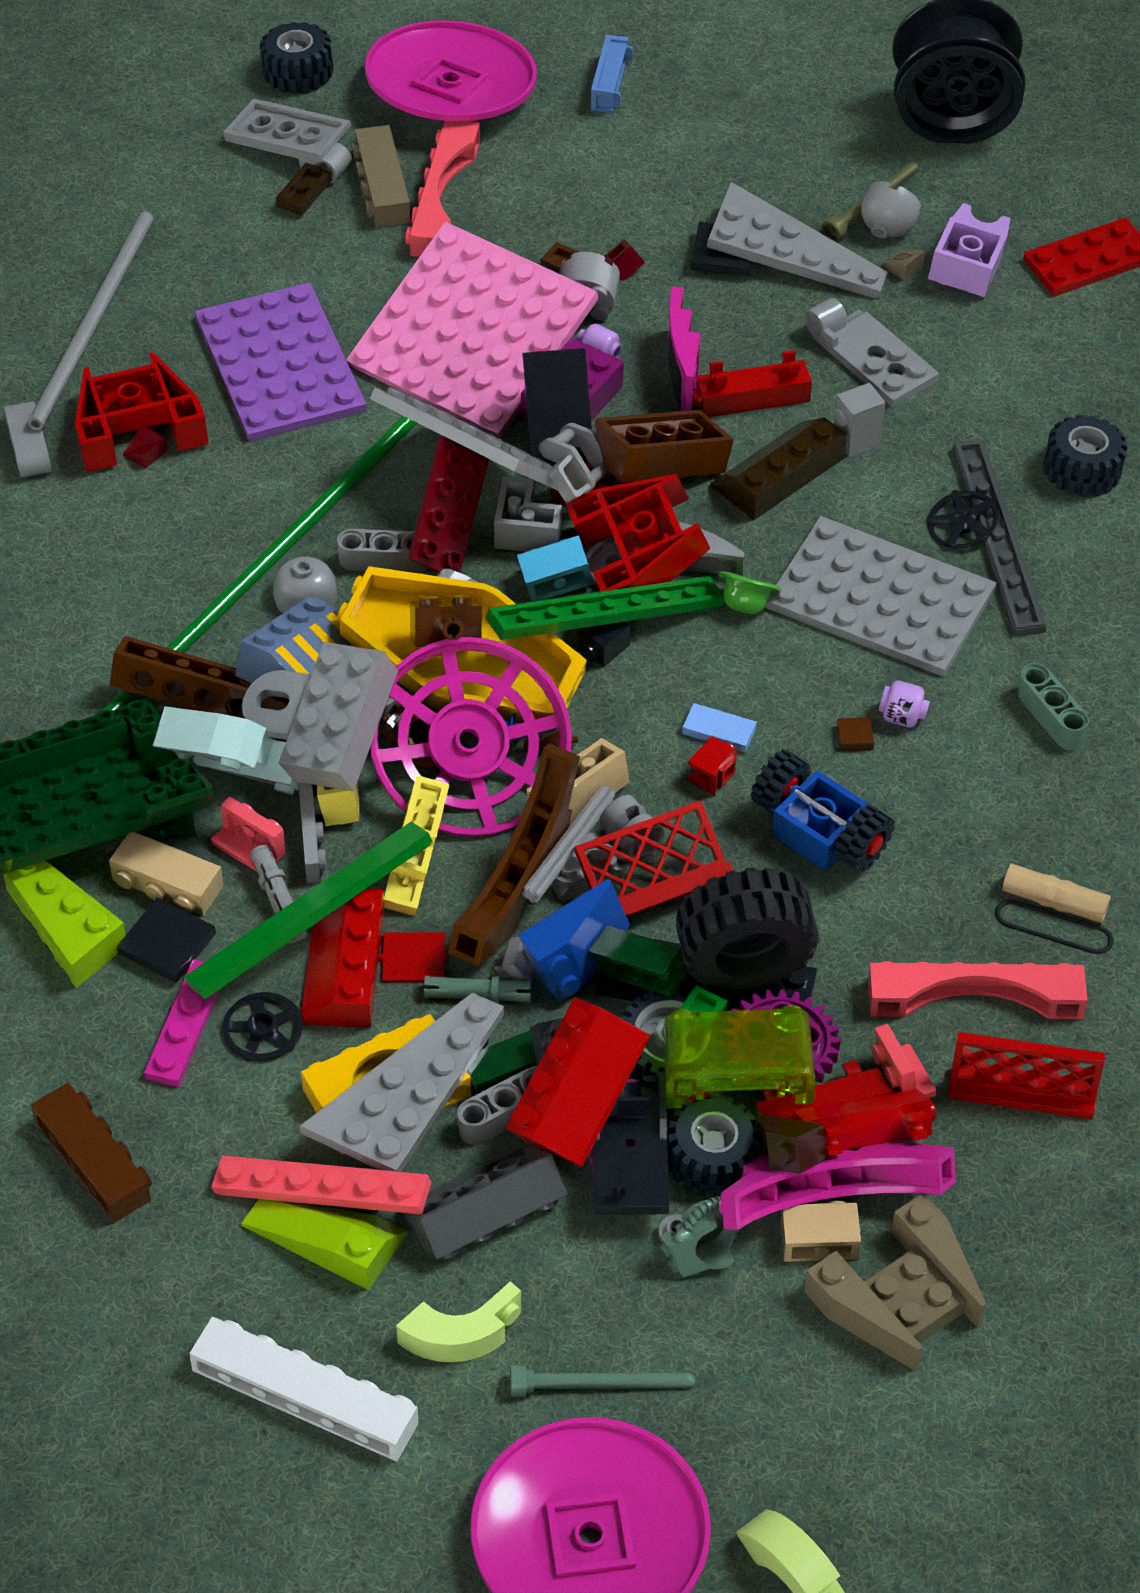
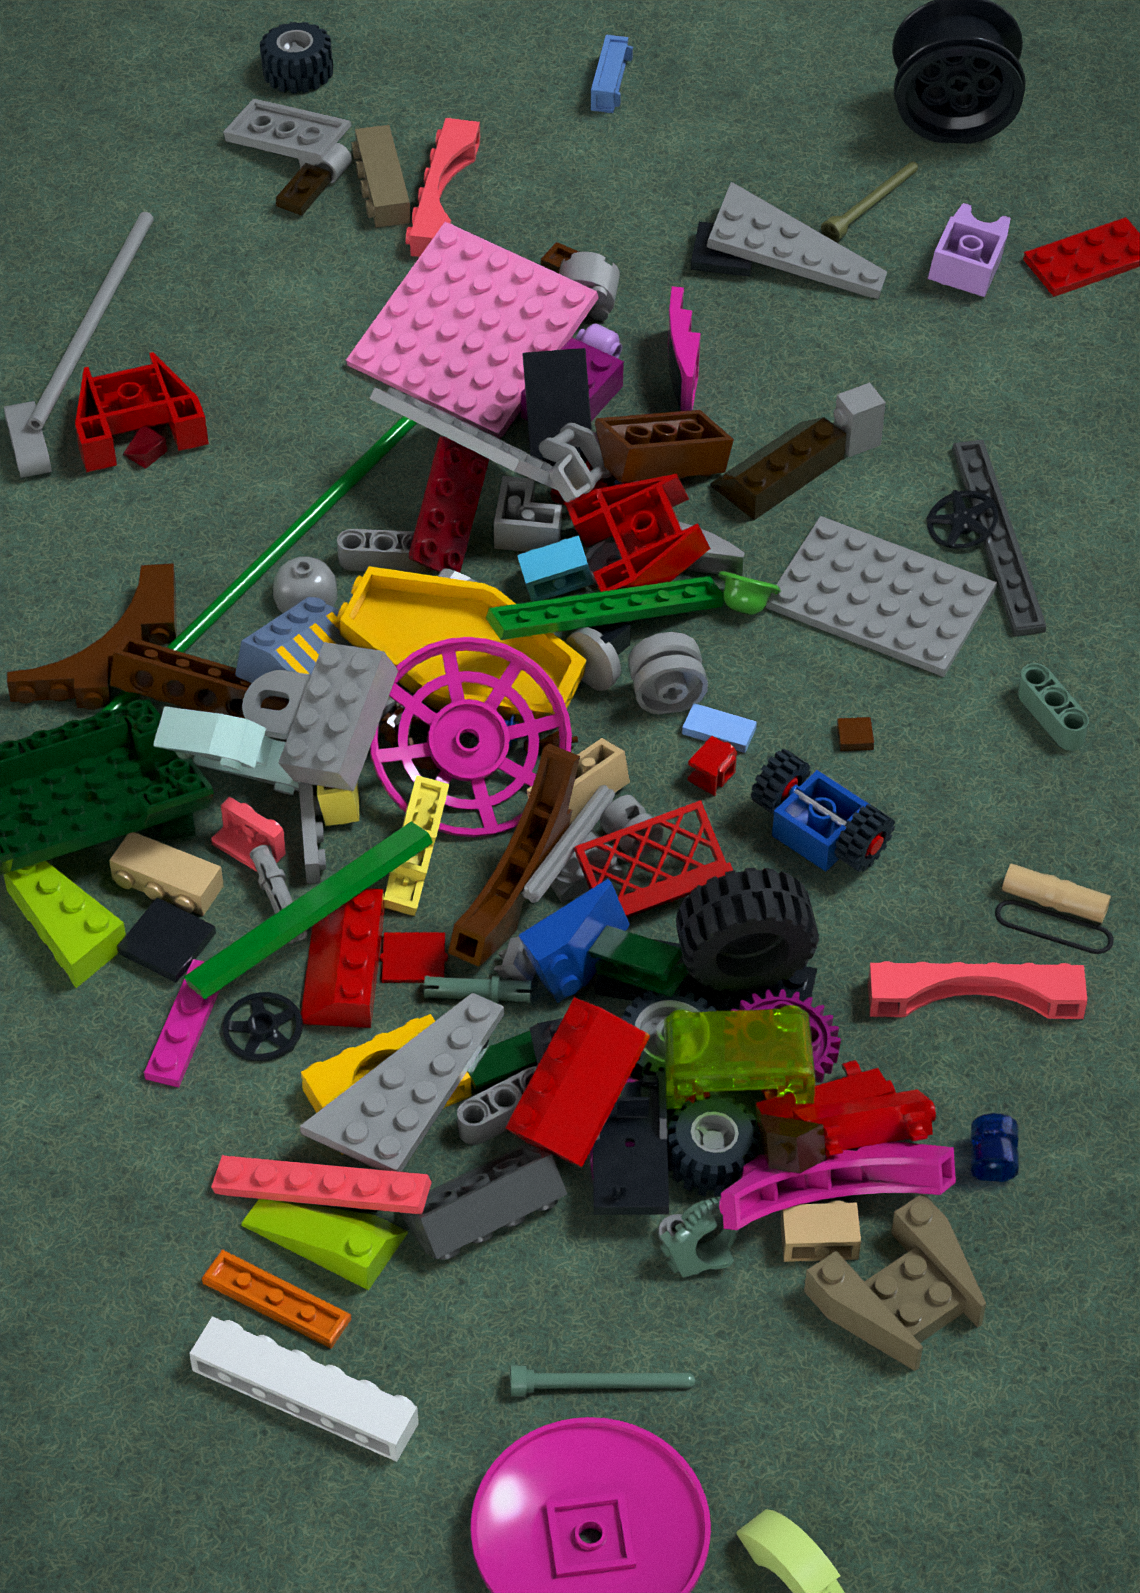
(88, 672): none -> reddish brown arch
(92, 1152): reddish brown brick -> none
(276, 1298): none -> orange tile
(280, 361): medium lavender plate -> none
(444, 619): reddish brown brick -> none
(450, 70): dark pink dish -> none
(460, 1336): yellowish green arch -> none
(602, 660): none -> light grey tile
(625, 258): dark red slope -> none
(667, 673): none -> light grey wheel
(703, 1001): green tile -> none
(752, 387): red brick -> none
(860, 334): light grey hinge -> none
(889, 211): light grey cylinder -> none
(900, 1063): coral bracket -> none
(903, 704): lavender head -> none
(905, 262): dark tan slope -> none
(994, 1147): none -> clear blue wheel
(1031, 1090): red fence -> none
(1085, 455): black wheel -> none

